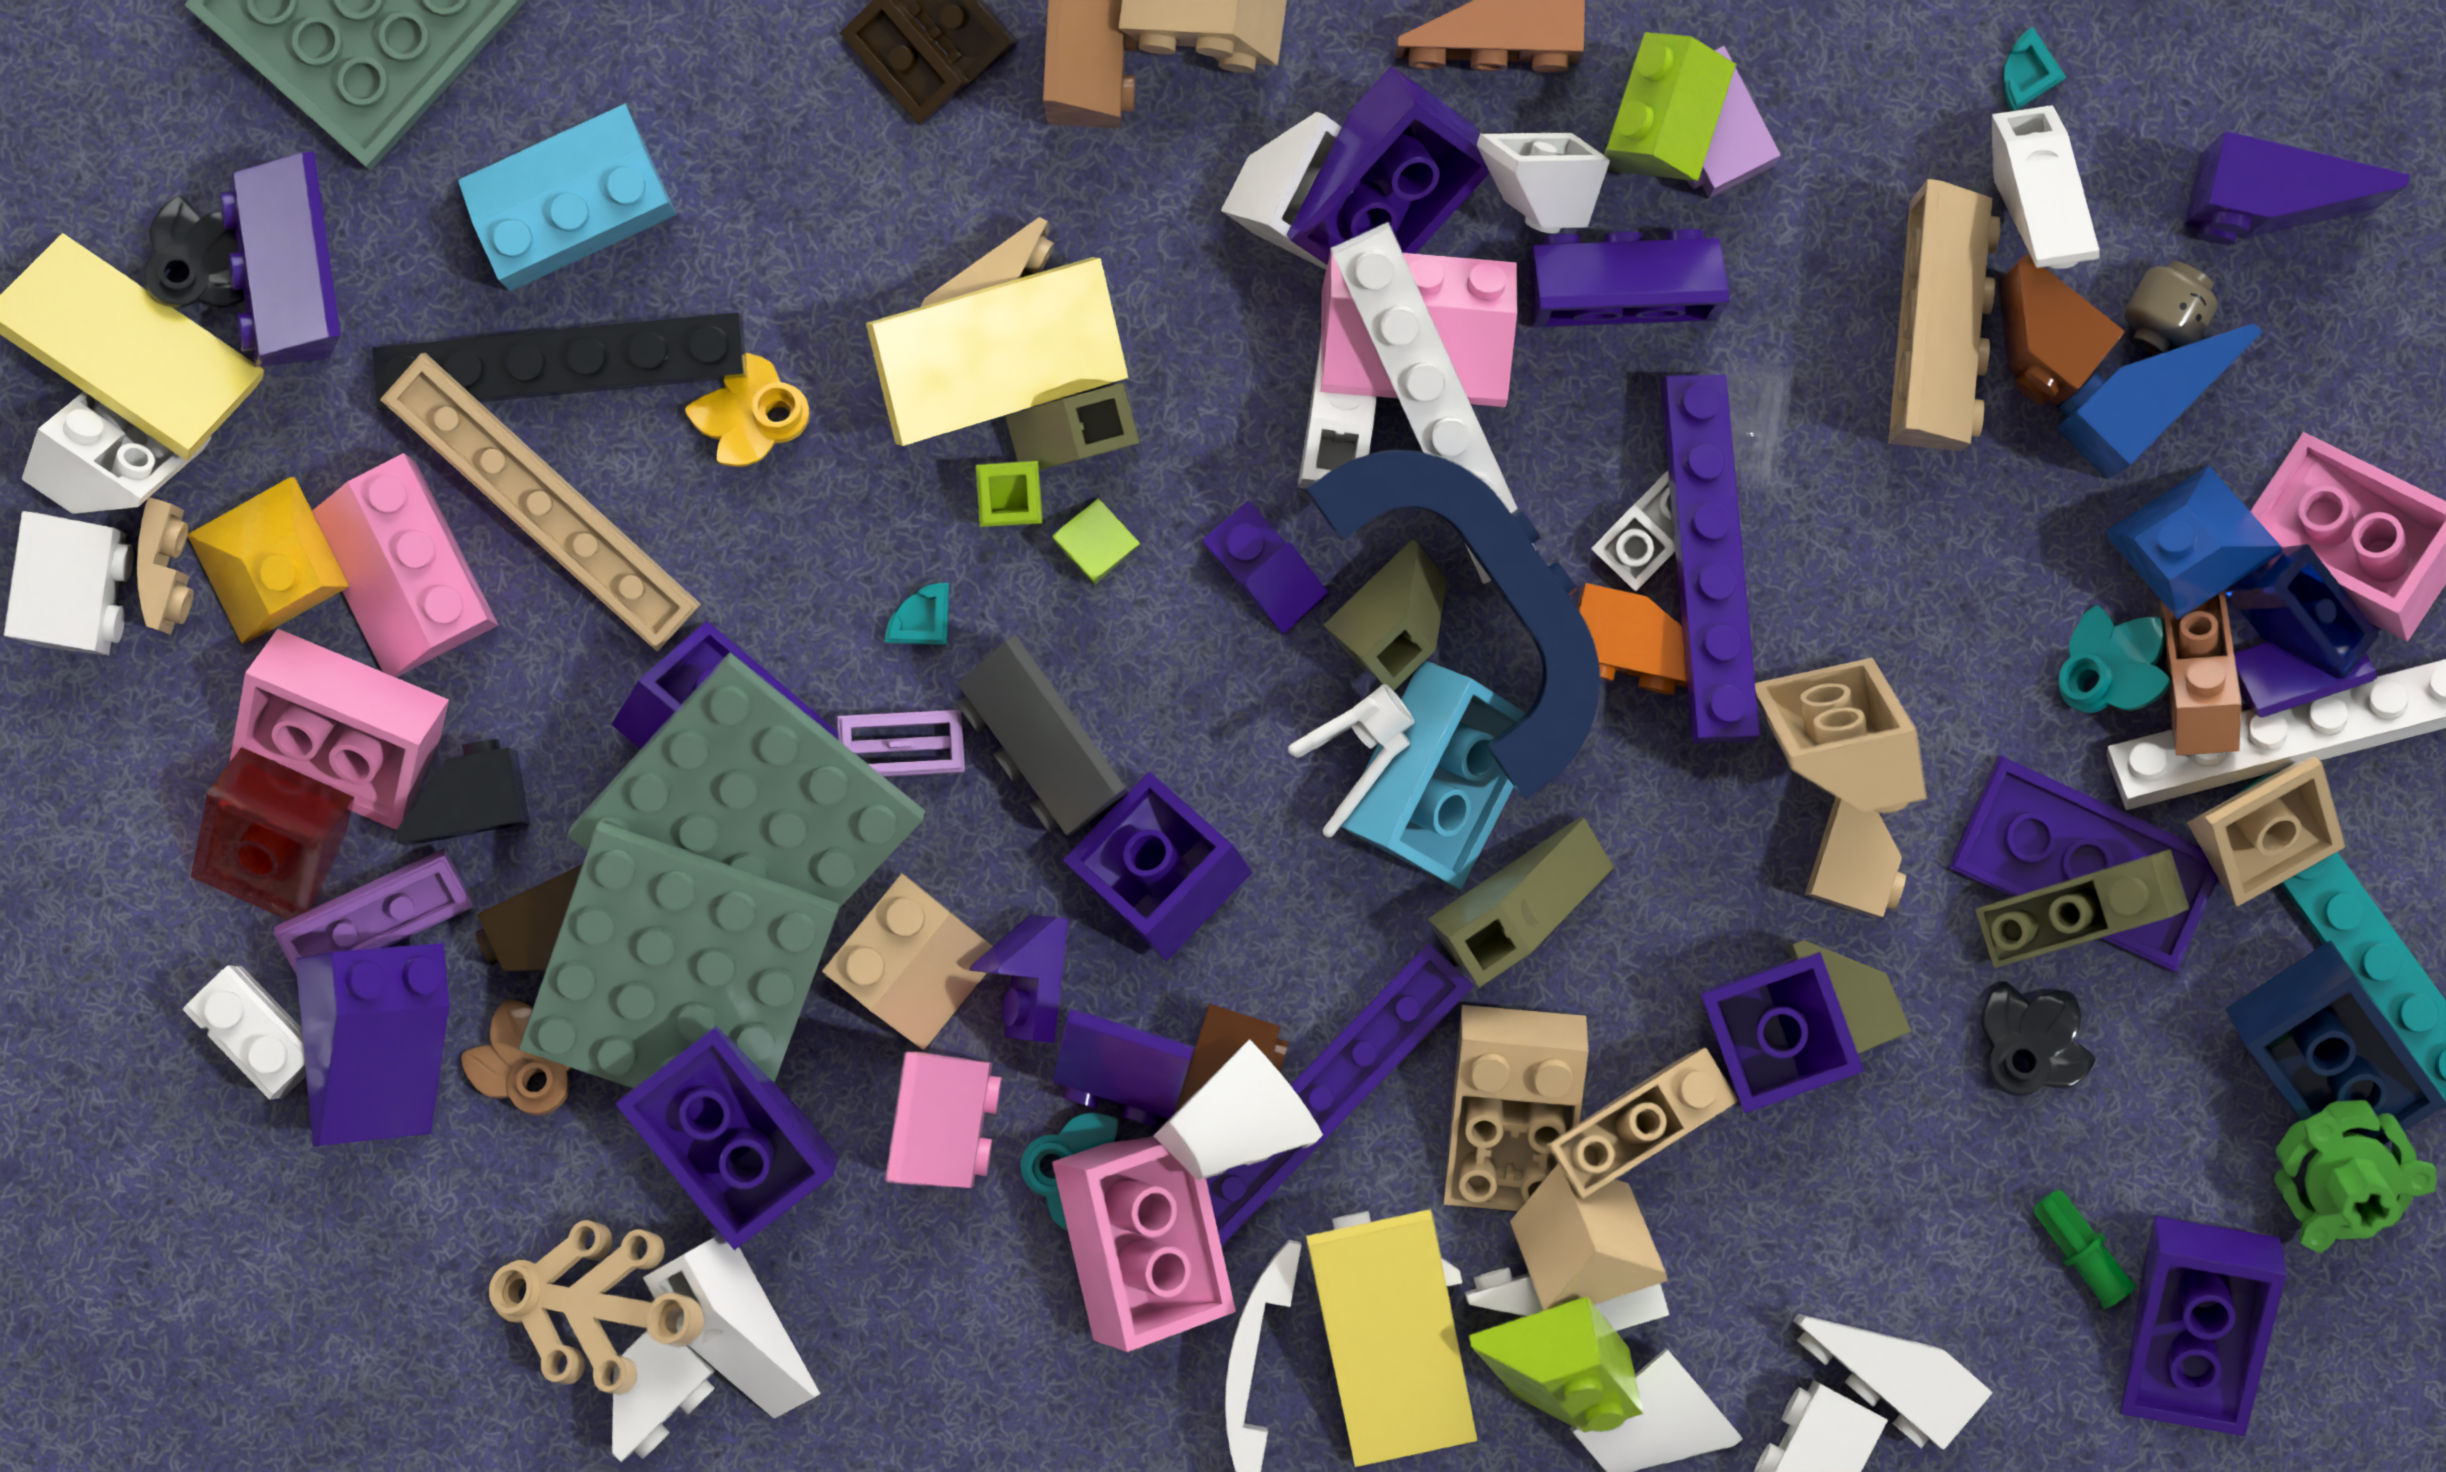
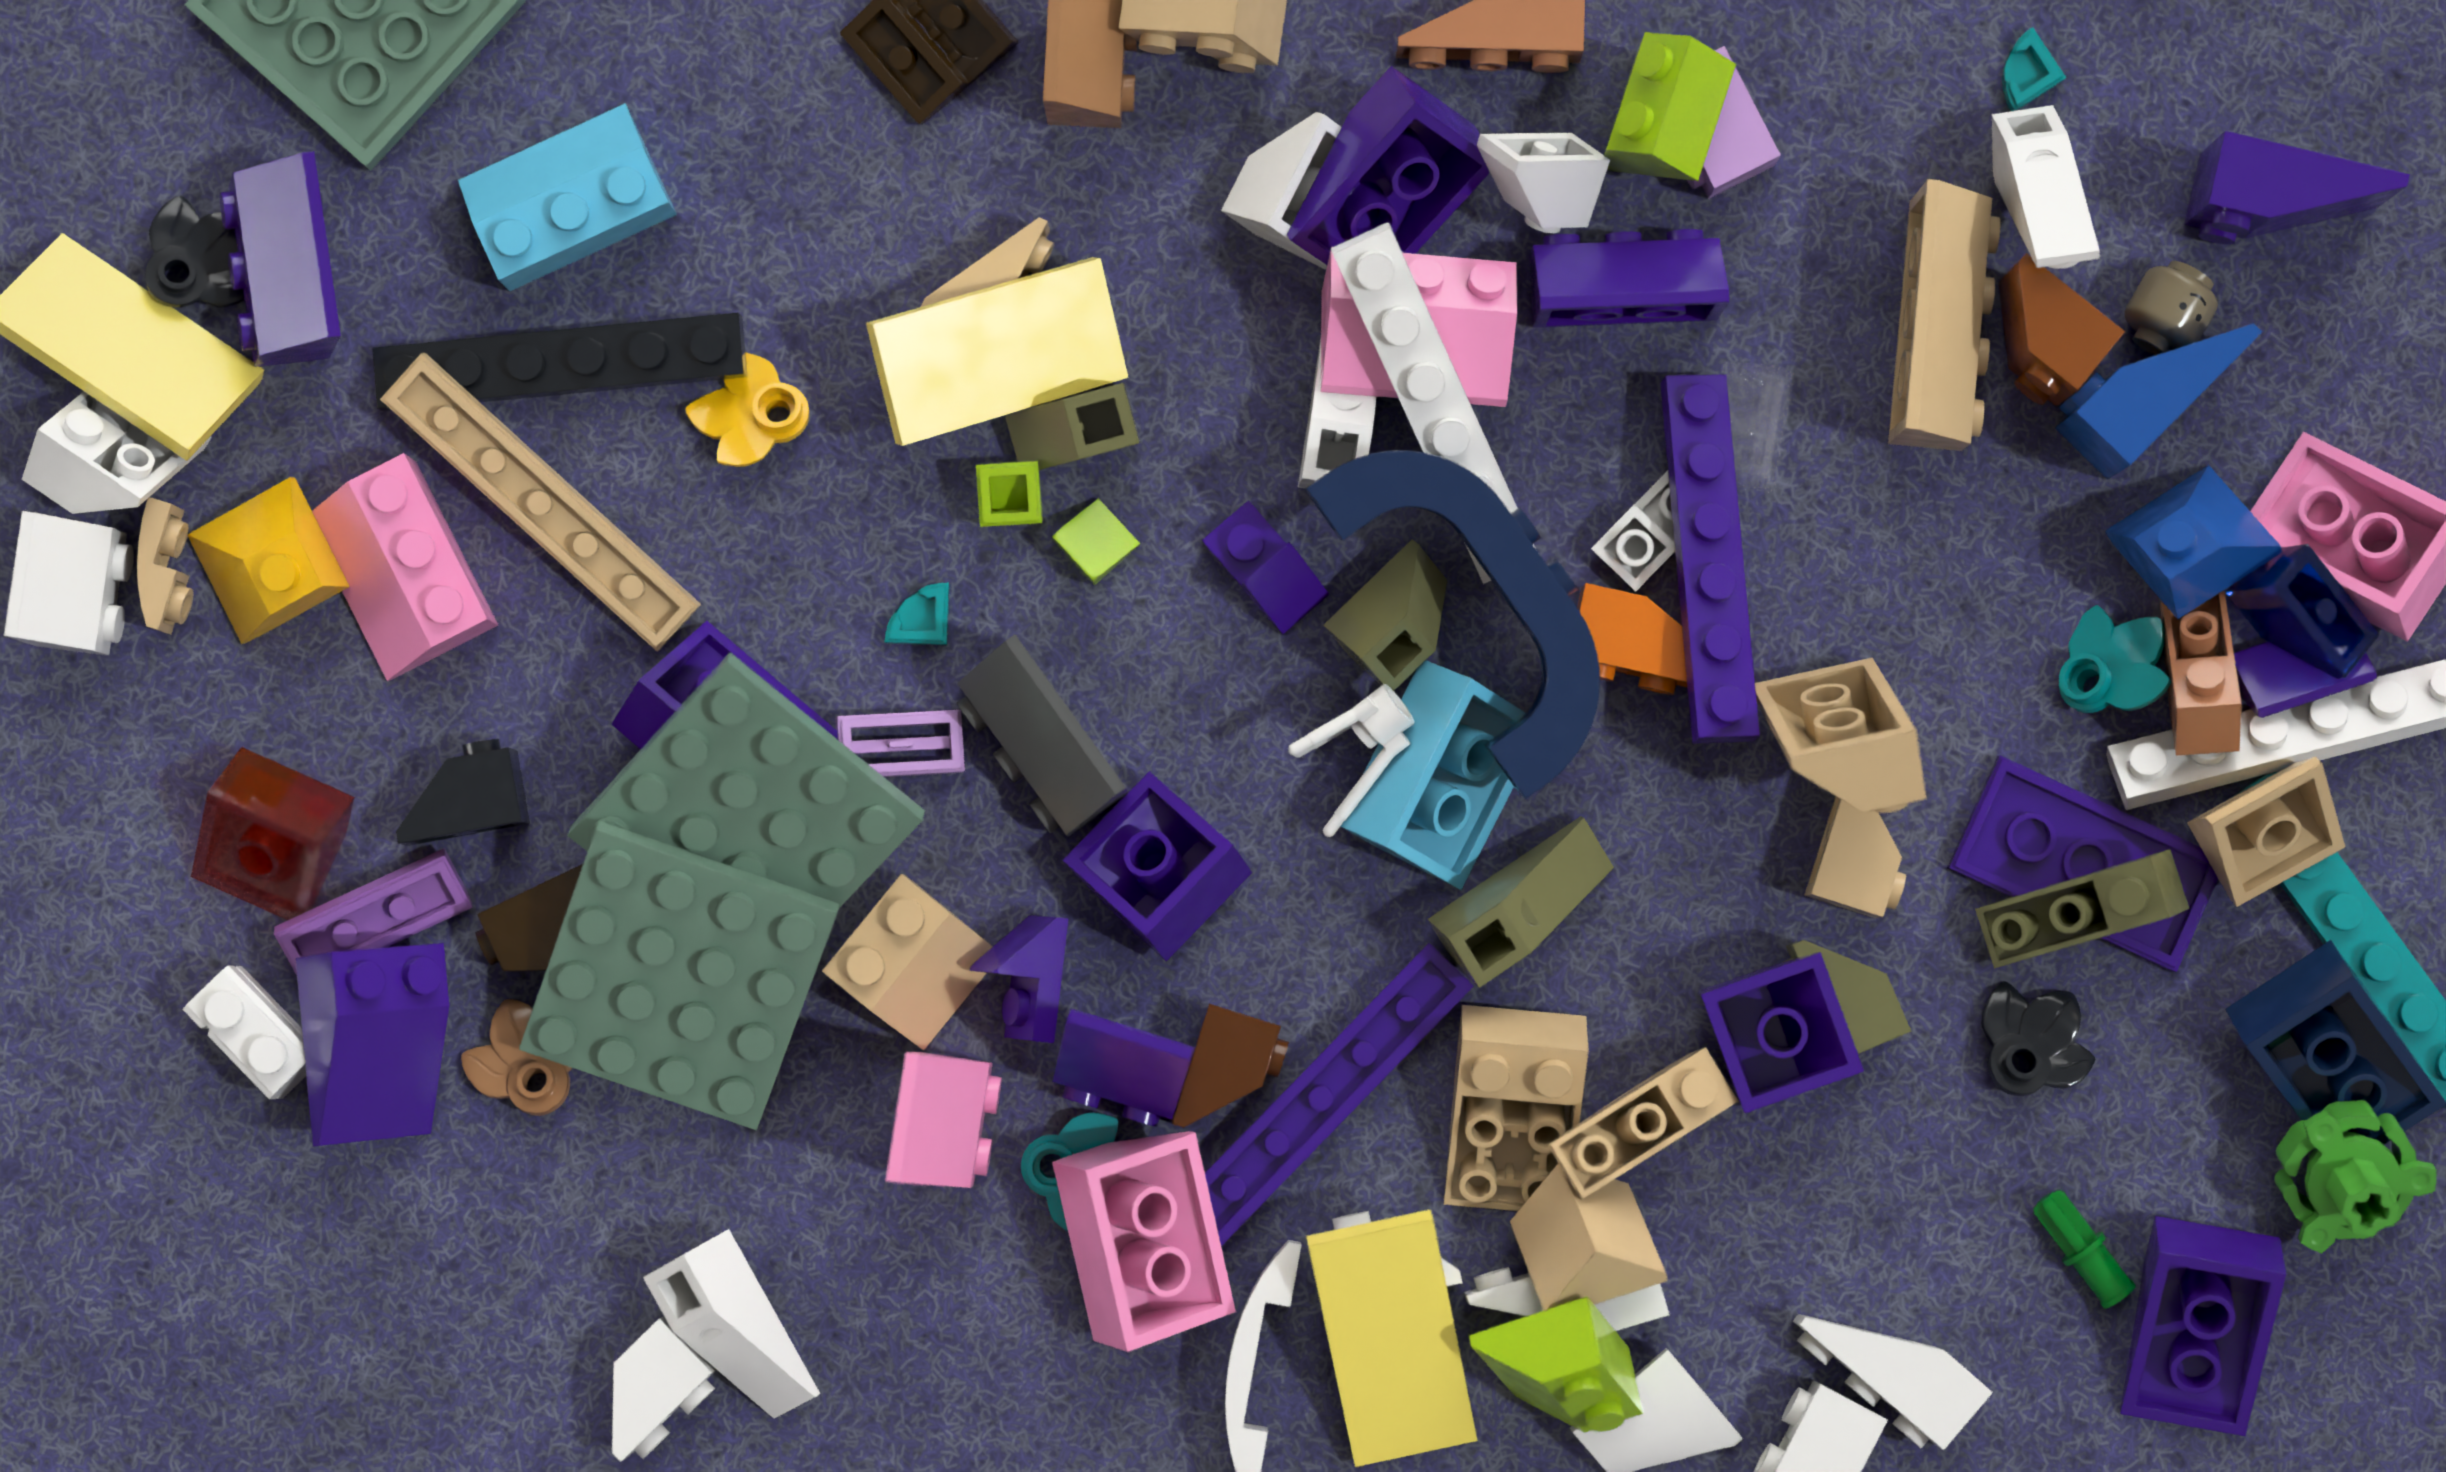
(340, 724): bright pink slope -> none
(587, 1303): tan plant -> none
(729, 1136): dark purple slope -> none
(1238, 1118): white slope -> none

